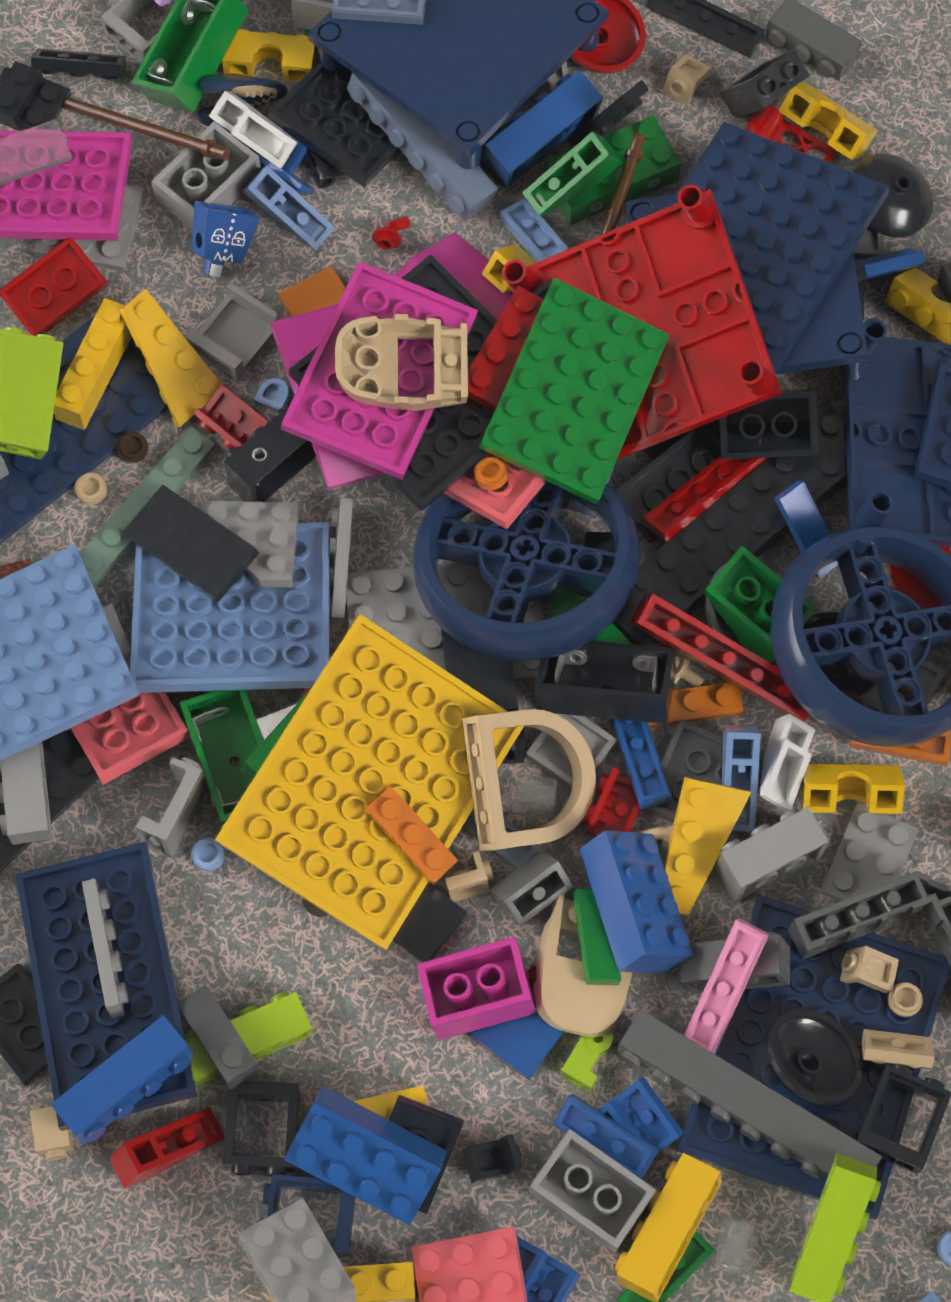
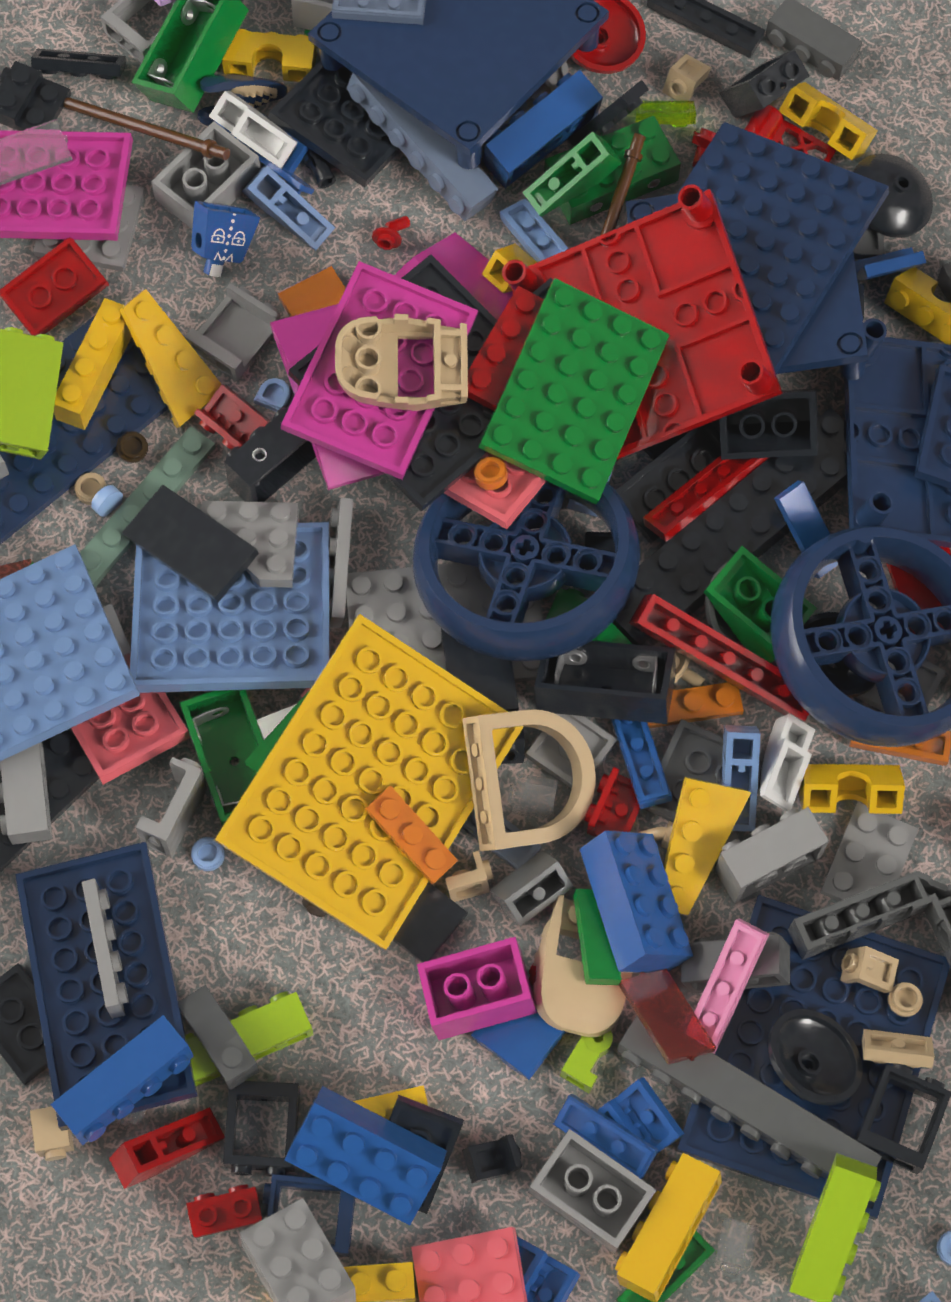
(106, 500): none -> light blue tile
(224, 1212): none -> red bracket
(667, 112): none -> clear neon green plate
(667, 1016): none -> clear red piece
(702, 140): none -> red plate

